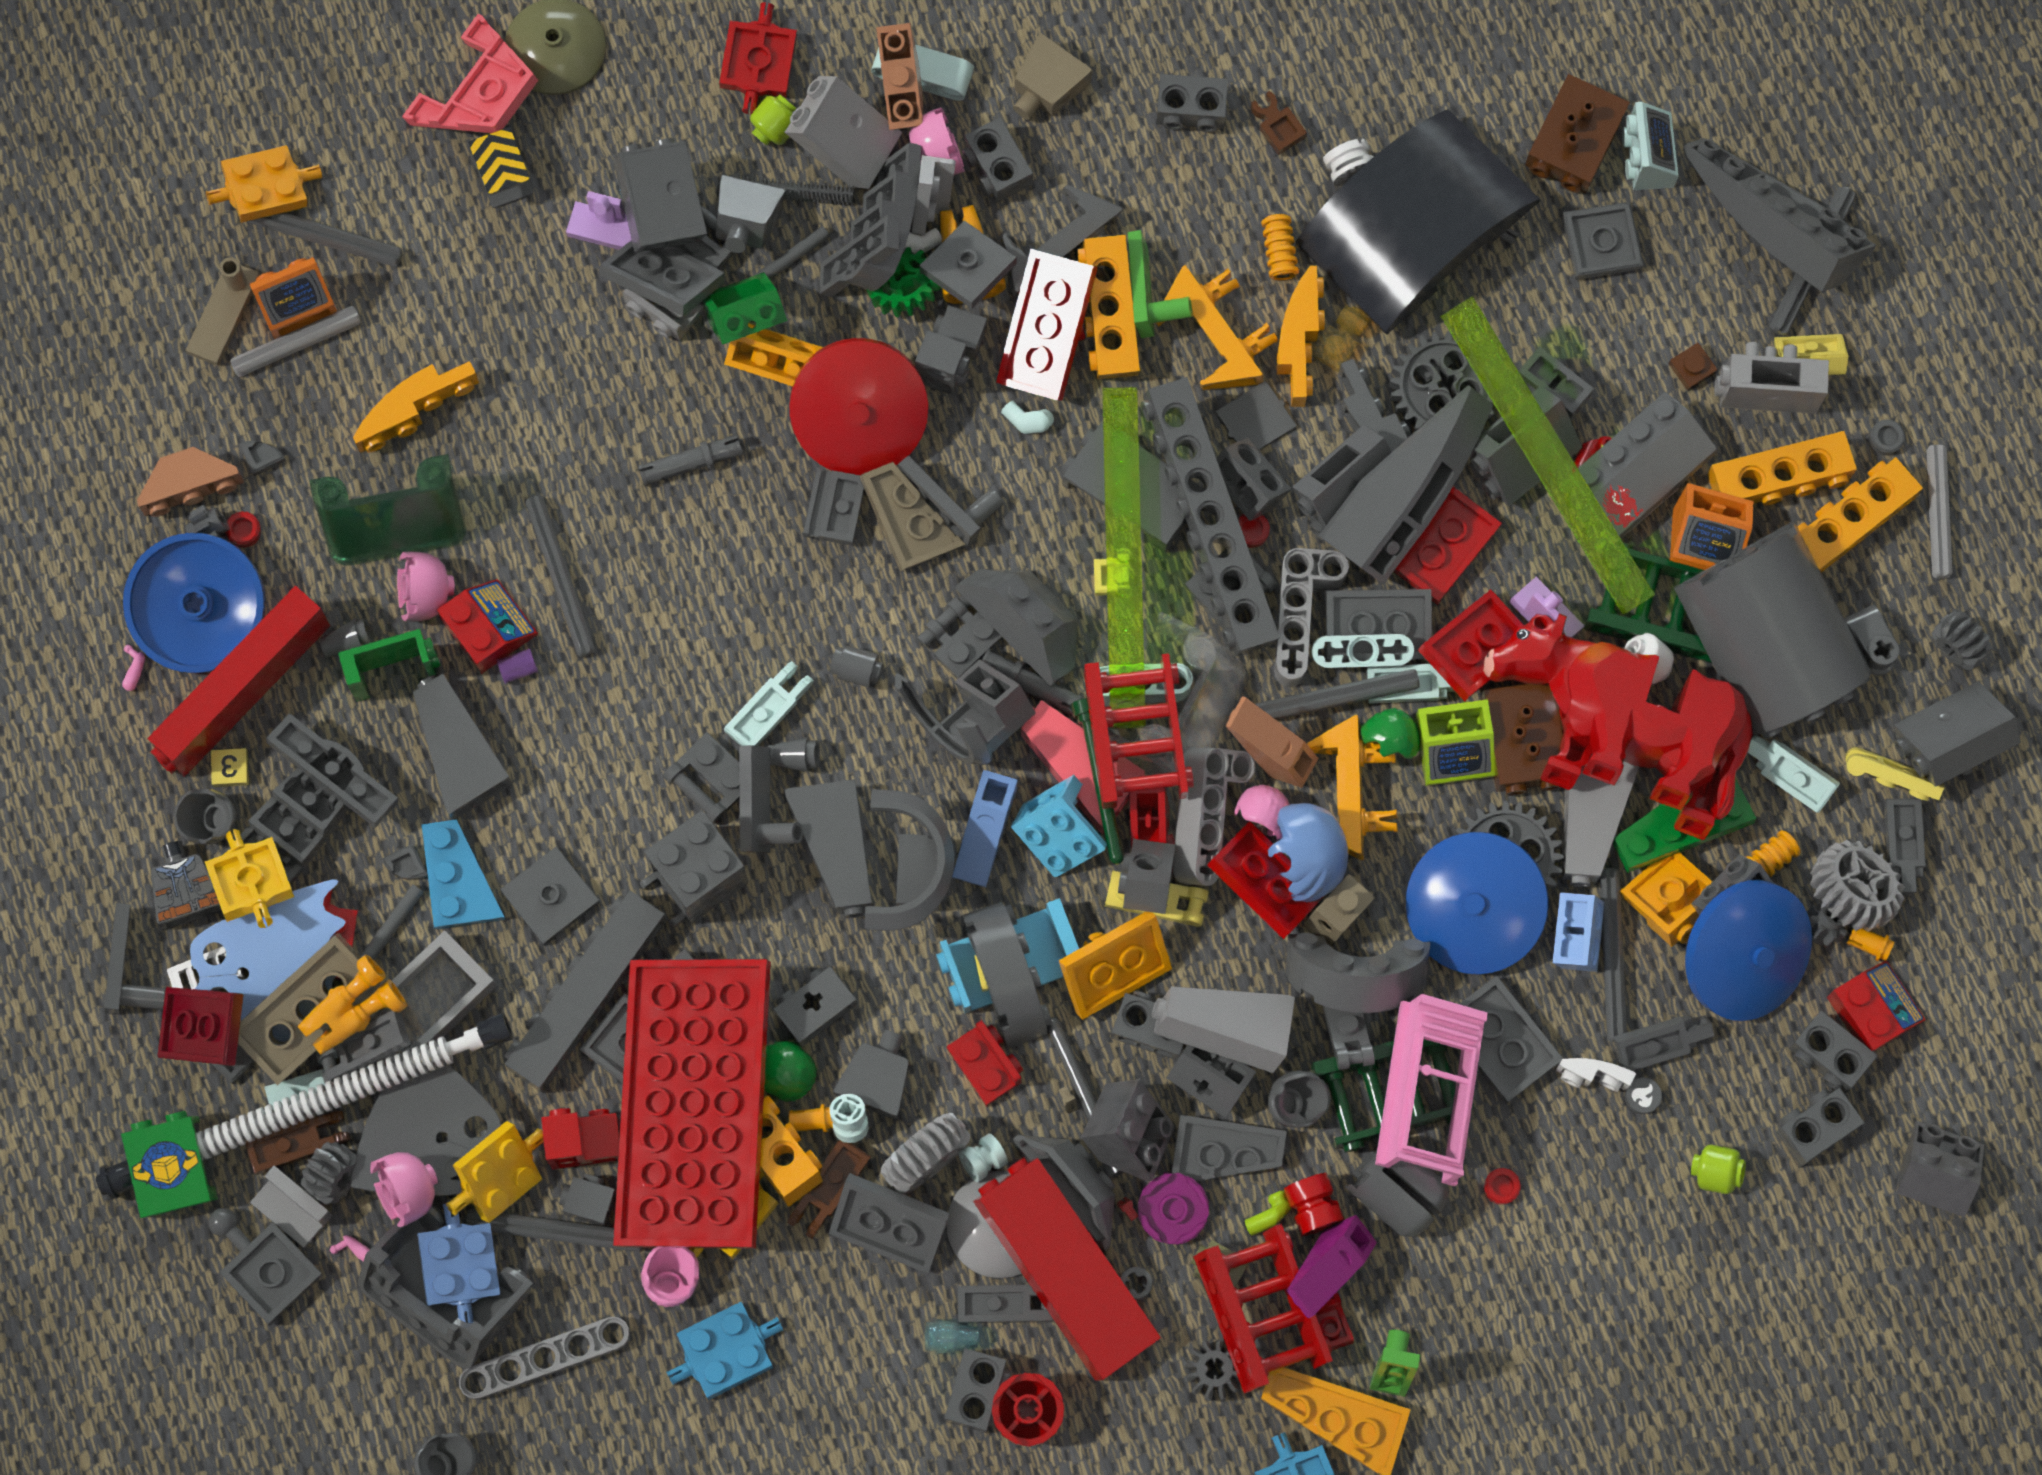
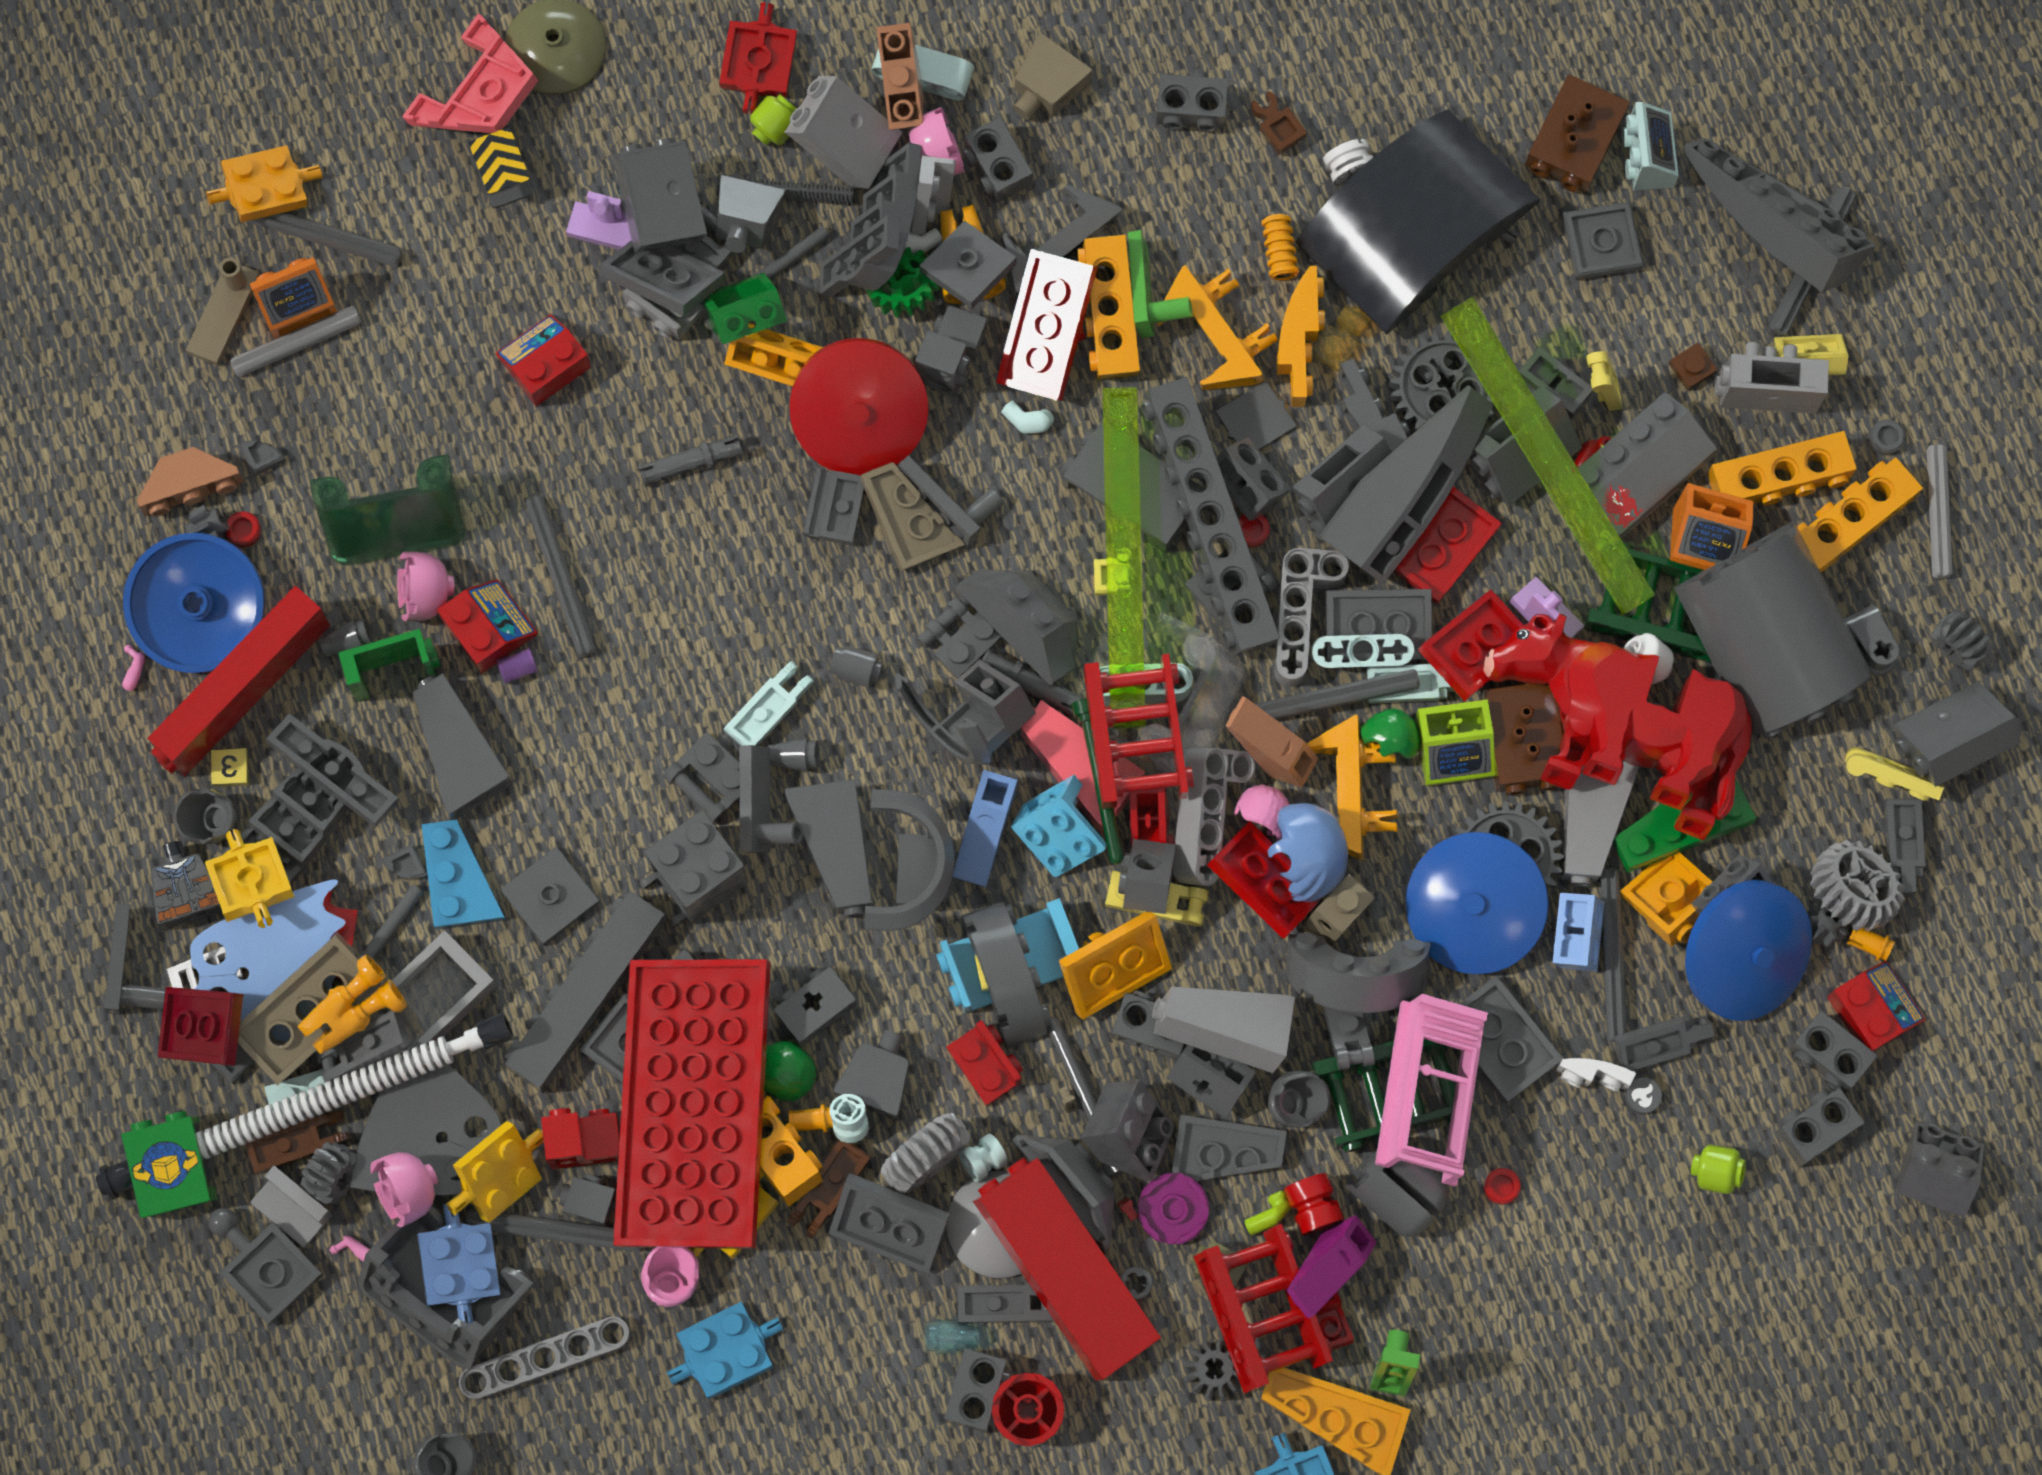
(398, 410): light orange slope -> none
(544, 359): none -> red slope
(1604, 380): none -> light yellow plate
(1777, 852): light orange piece -> none
(1793, 772): light aqua hinge -> none

